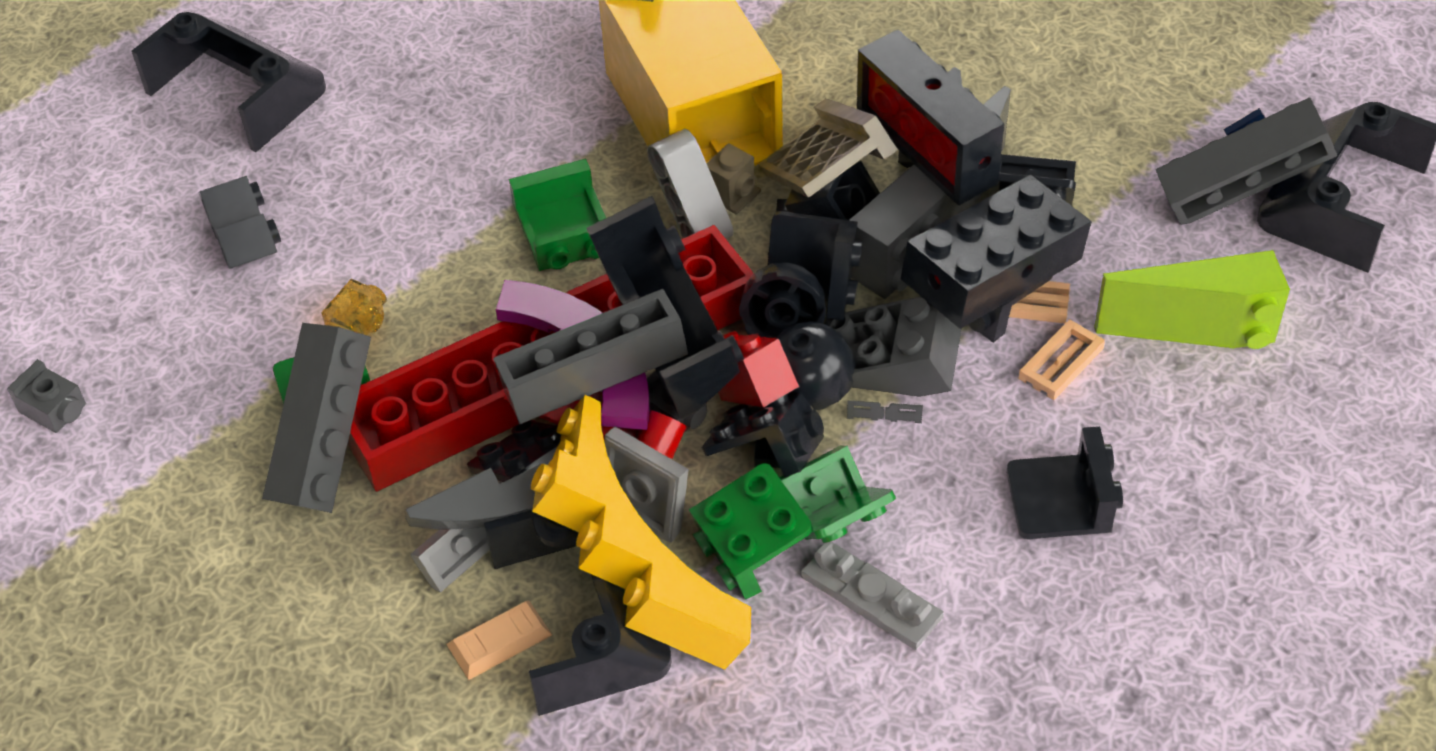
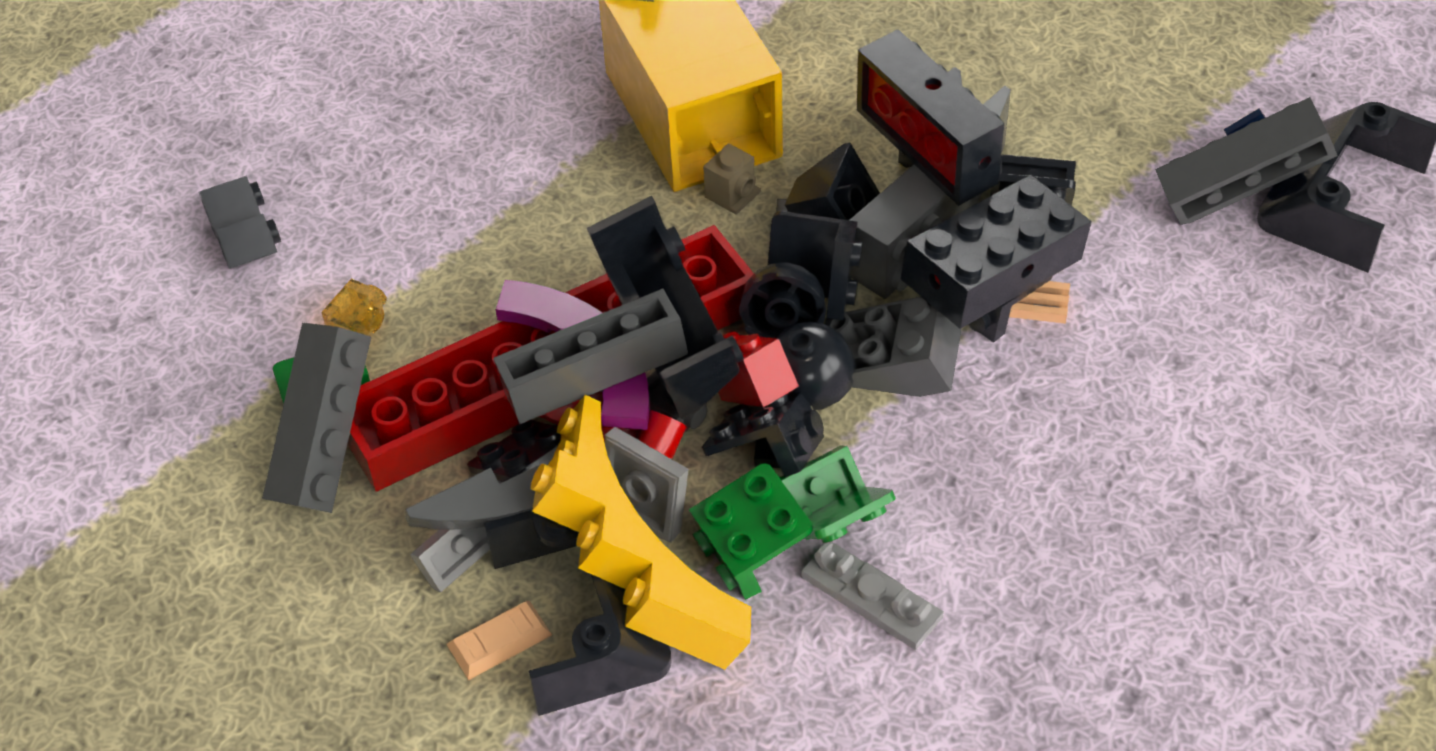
(46, 397): dark grey brick -> none
(285, 82): black windscreen -> none
(555, 212): green panel -> none
(688, 184): light grey beam -> none
(827, 148): dark tan fence -> none
(891, 413): dark grey piece -> none
(1042, 382): light nougat tile -> none
(1066, 492): black bracket -> none
(1198, 302): lime slope -> none

